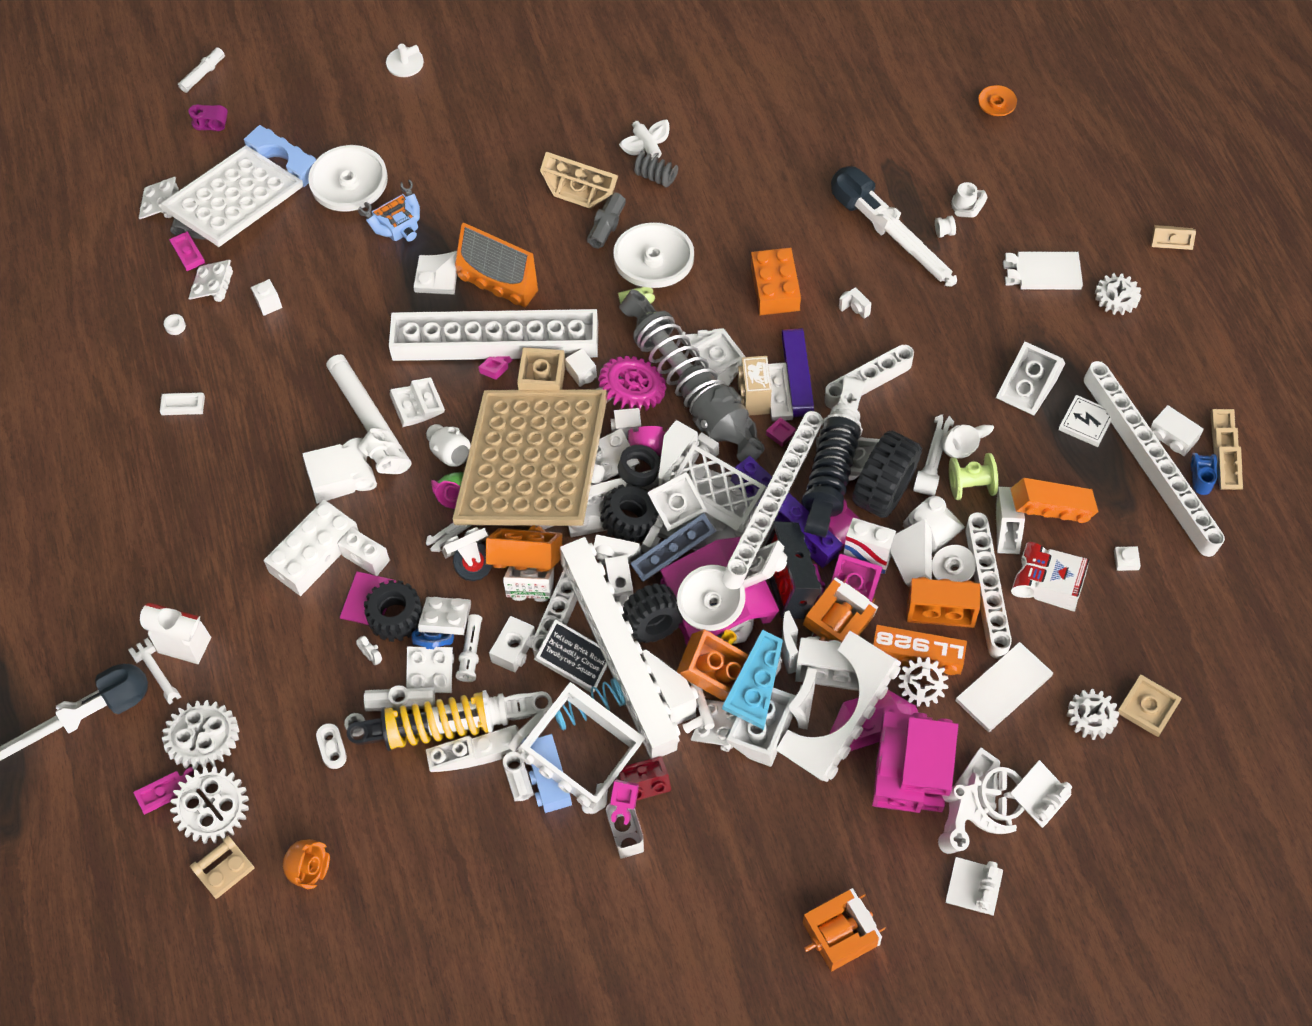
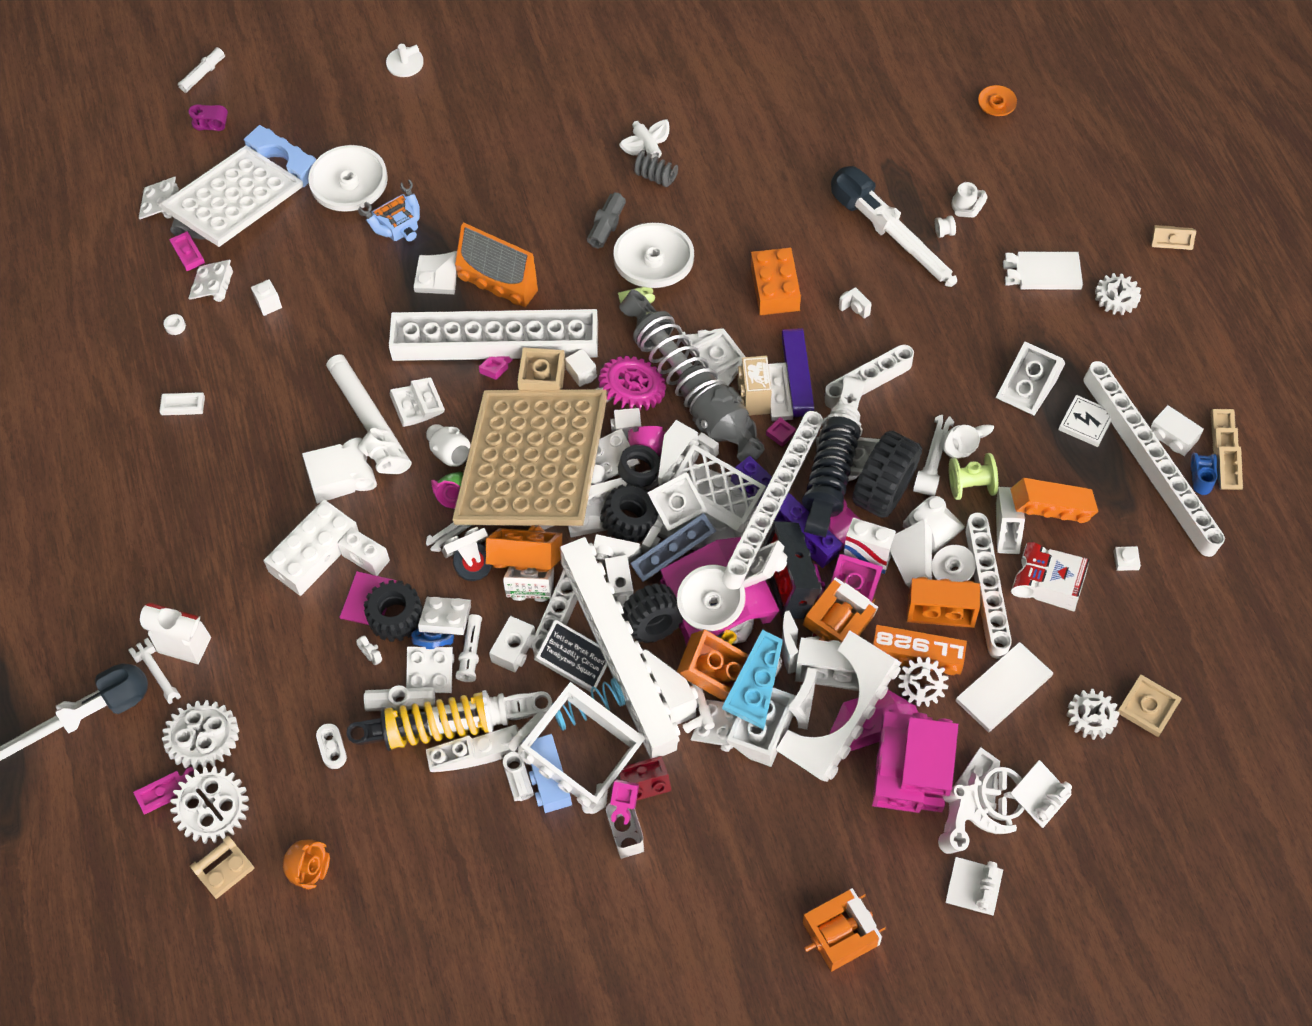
(355, 717): white bush -> none
(577, 181): tan wedge -> none

